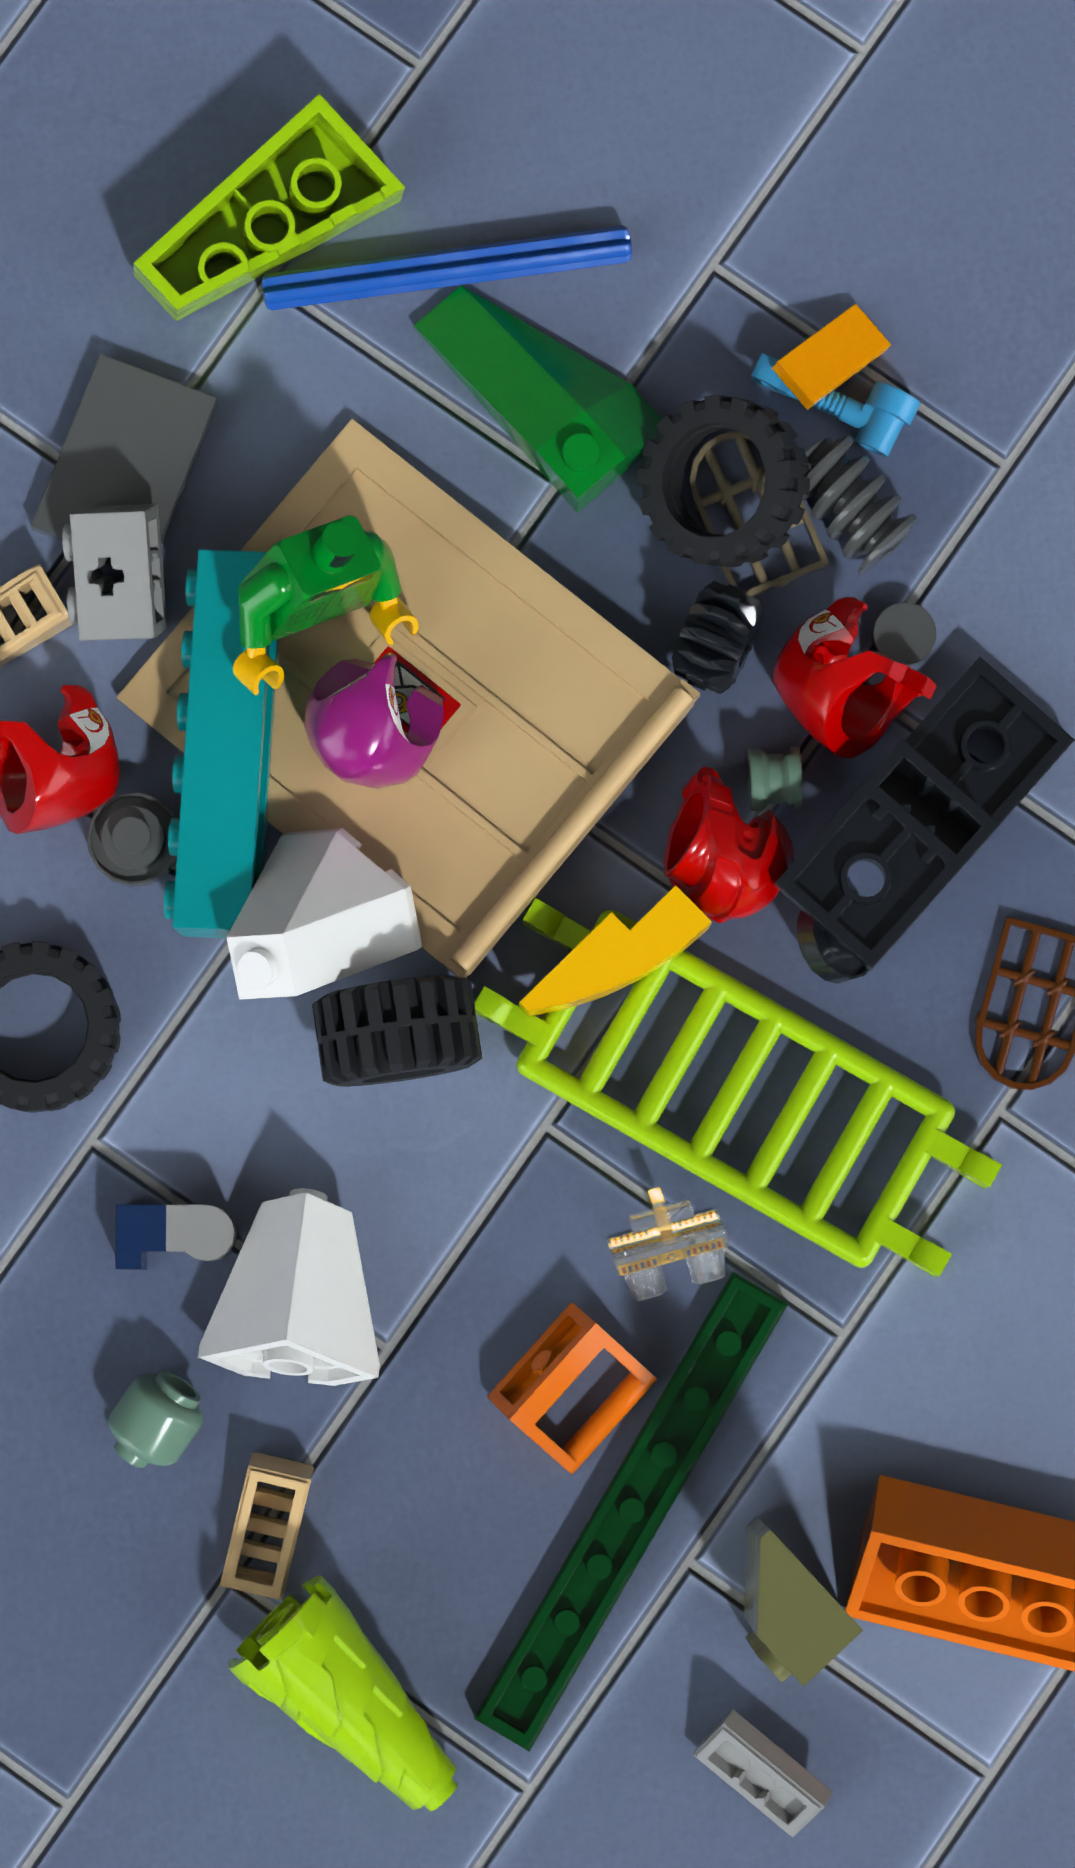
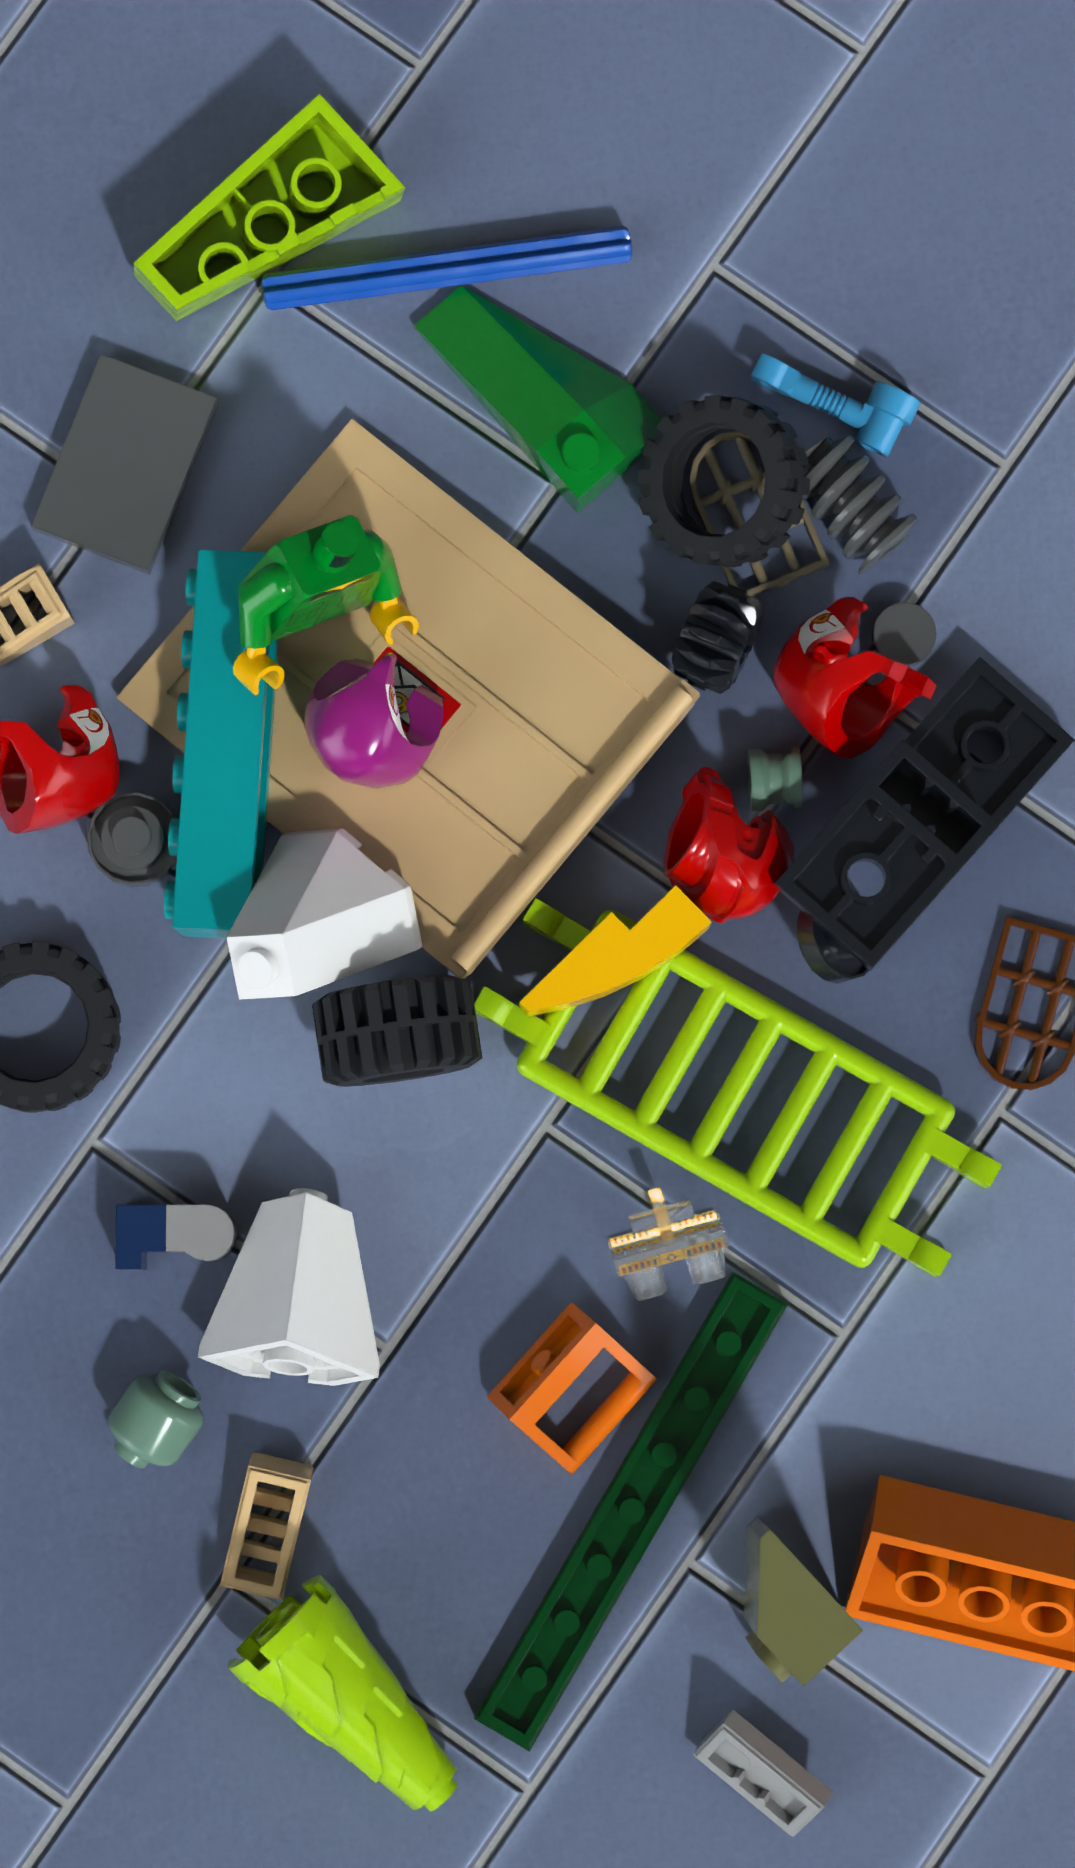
(132, 543): light grey brick -> none
(831, 356): light orange piece -> none

